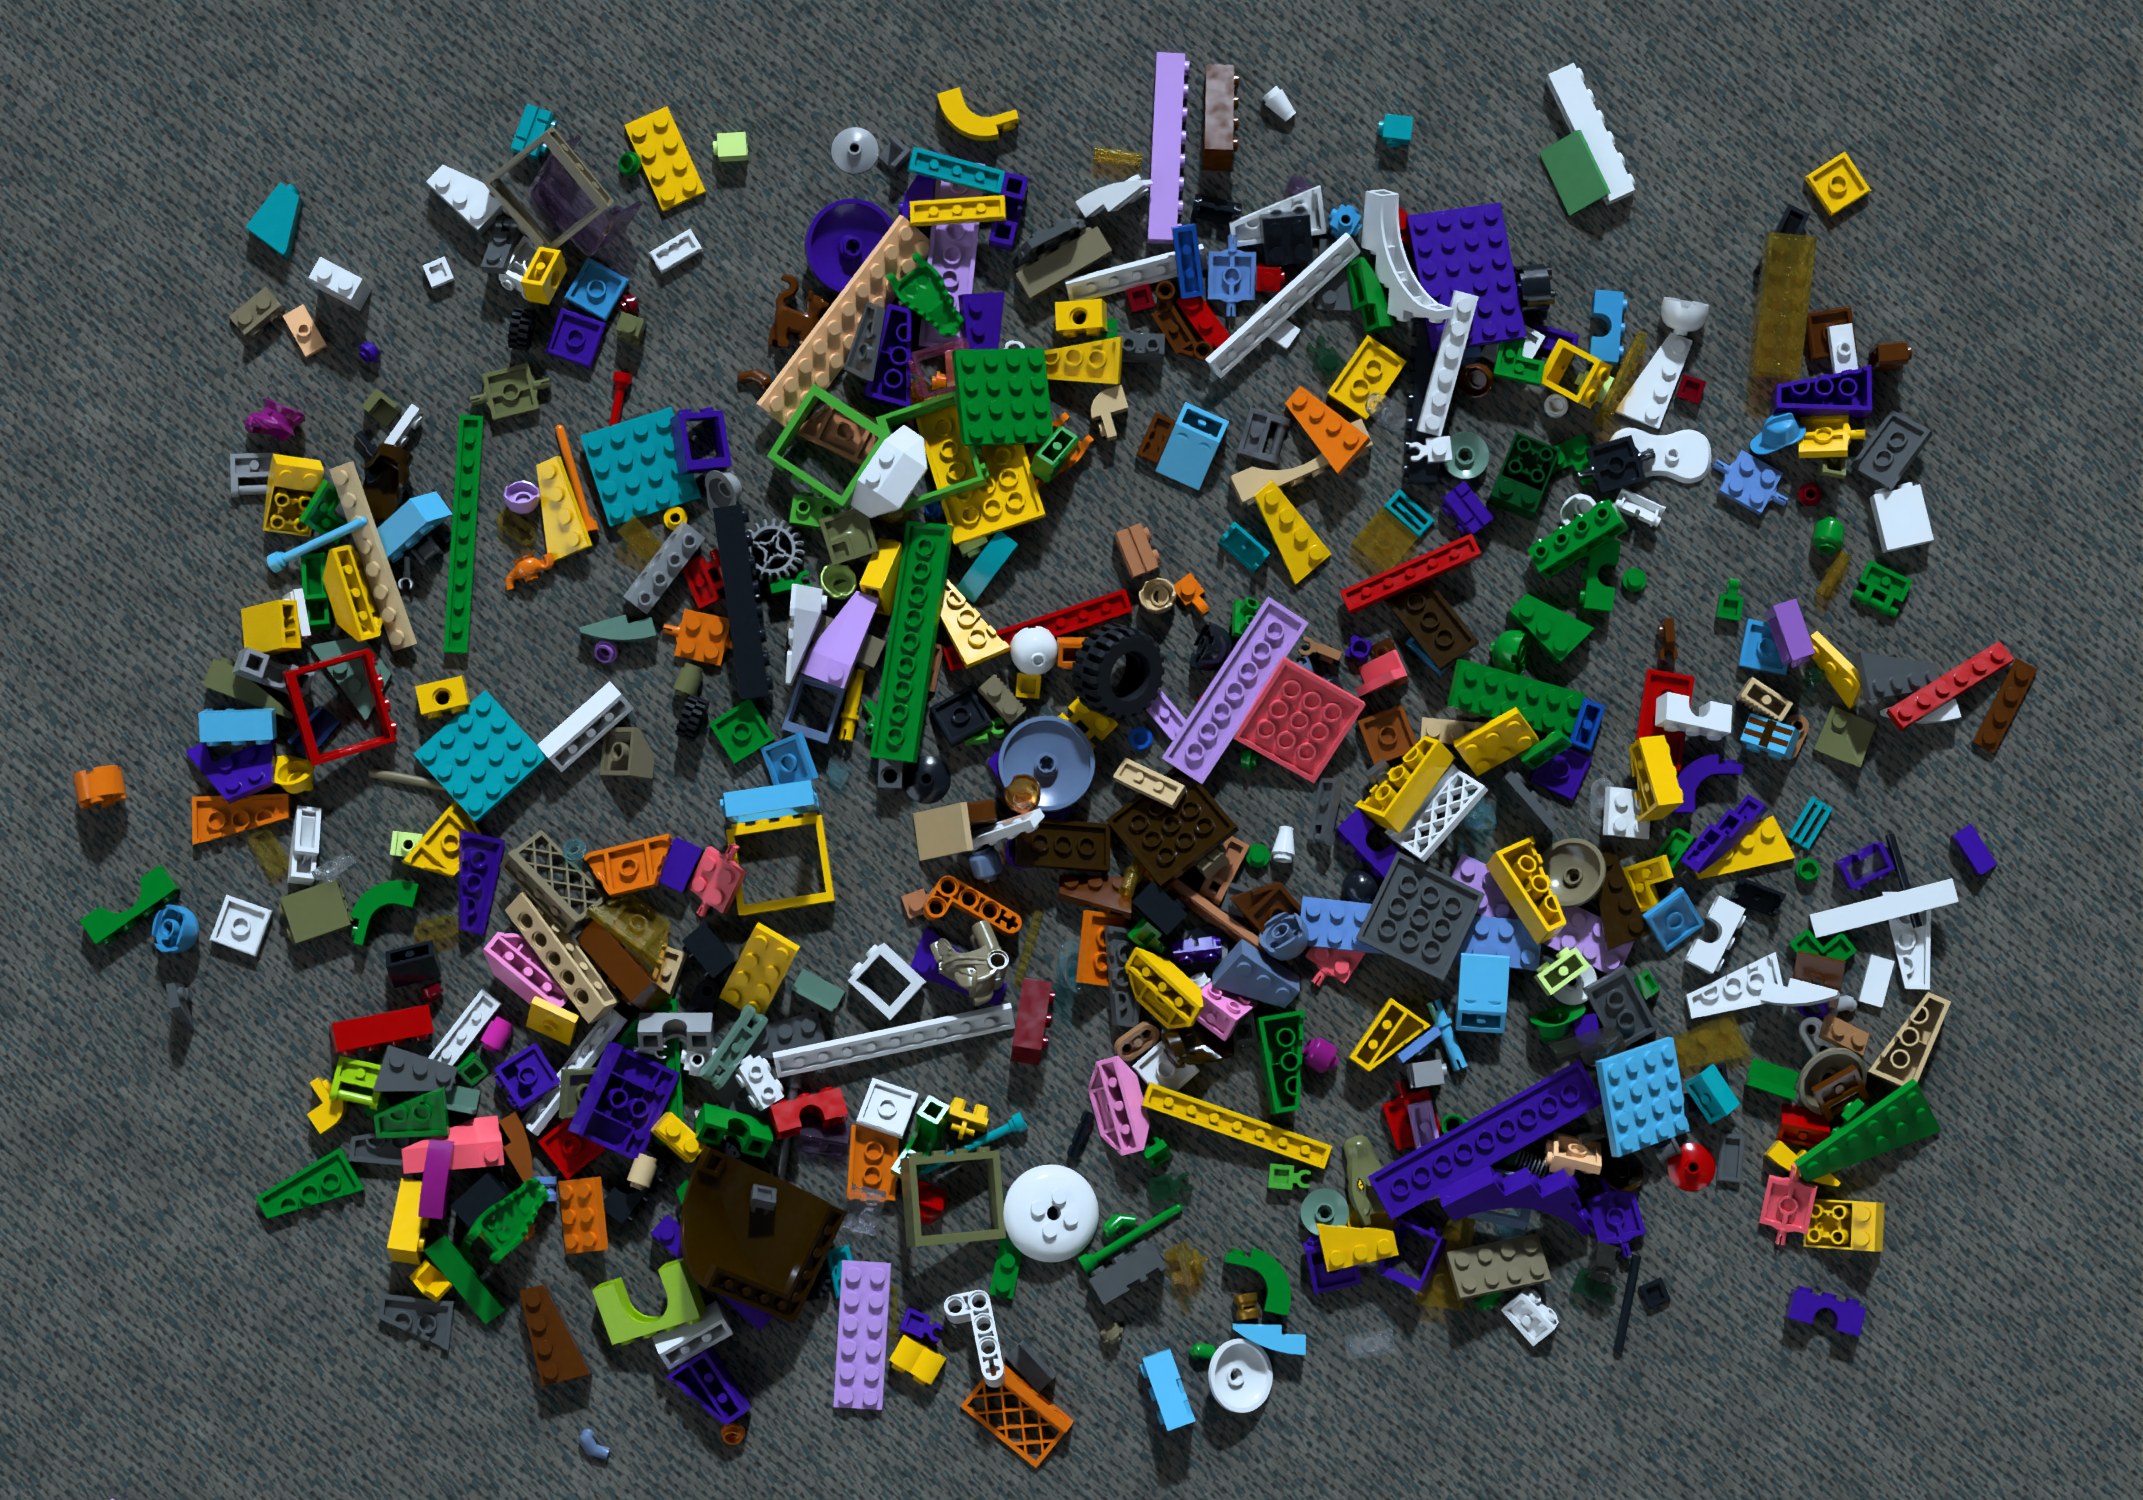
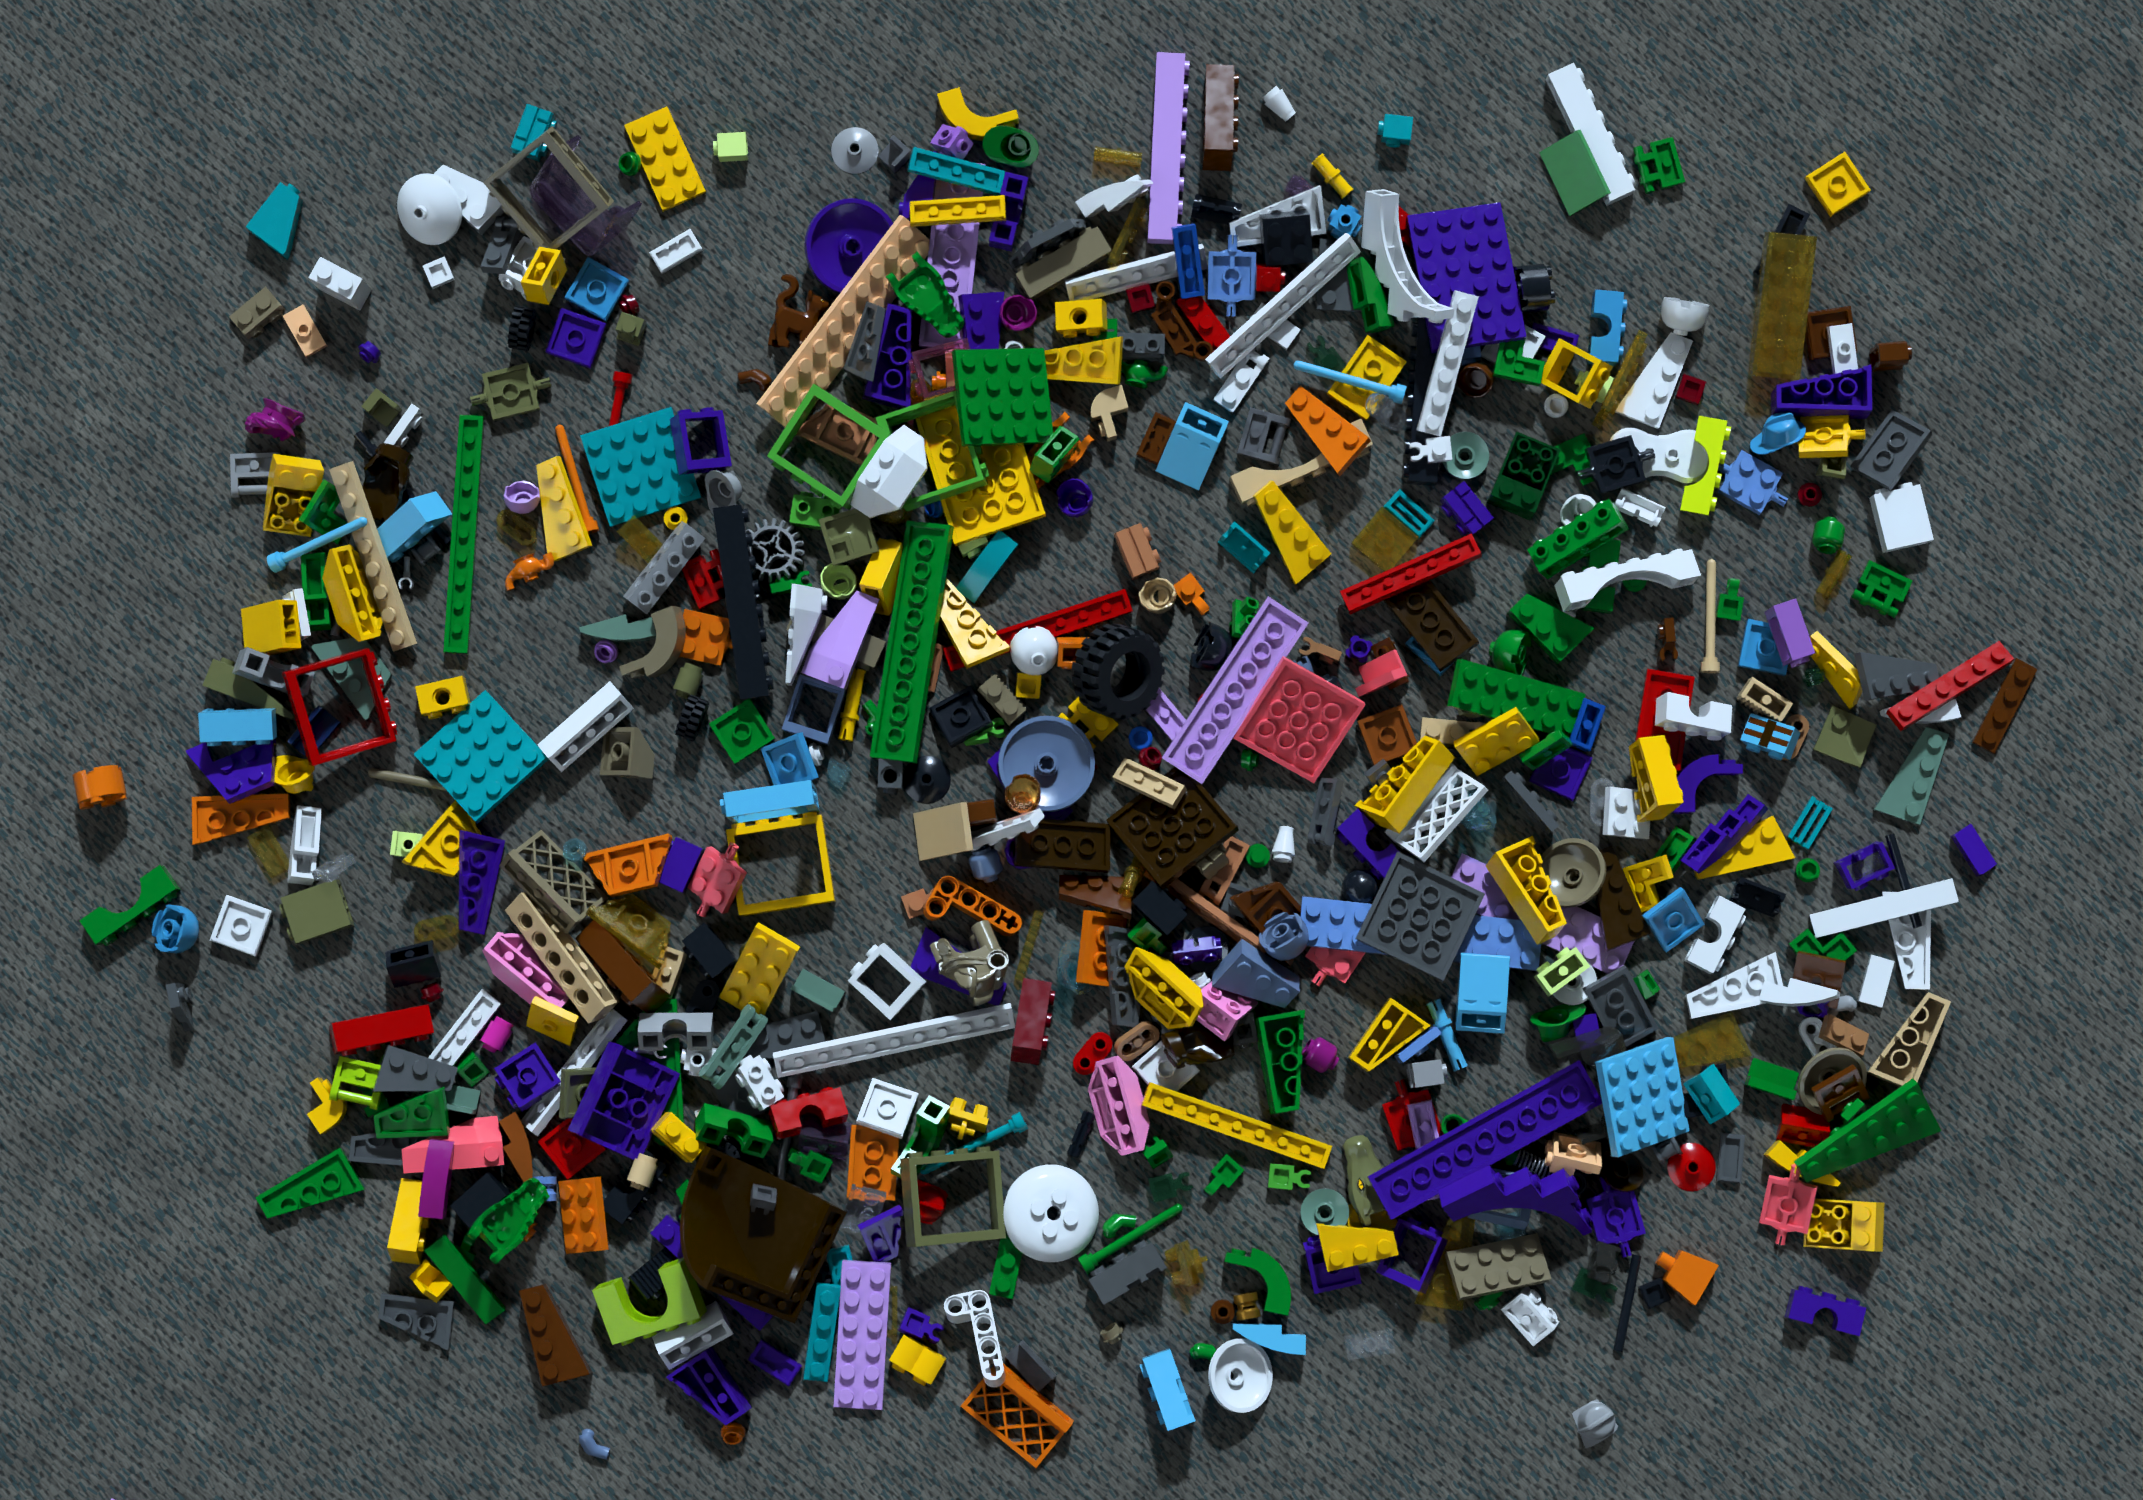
(377, 898): green arch -> none
(439, 207): none -> white dish
(647, 1277): none -> black brick
(667, 647): none -> dark tan arch
(775, 1362): none -> dark purple plate
(812, 1166): none -> green plate
(816, 753): none -> white plate
(821, 1332): none -> teal plate
(882, 1234): none -> dark purple wing
(952, 141): none -> medium lavender brick
(1010, 146): none -> green piece
(1013, 308): none -> magenta hair
(1071, 490): none -> dark purple hair
(1092, 1053): none -> red plate
(1127, 233): none -> clear yellow plate
(1139, 374): none -> green piece
(1150, 757): none -> dark red plate
(1225, 1173): none -> green plate
(1230, 1314): none -> reddish brown plate
(1240, 381): none -> white plate
(1332, 176): none -> yellow pin
(1394, 392): none -> medium azure piece
(1594, 1422): none -> light grey piece
(1666, 164): none -> green plate
(1670, 570): none -> white arch
(1687, 1274): none -> orange torso
(1699, 496): none -> neon yellow arch
(1710, 662): none -> tan piece
(1911, 786): none -> sand green wing

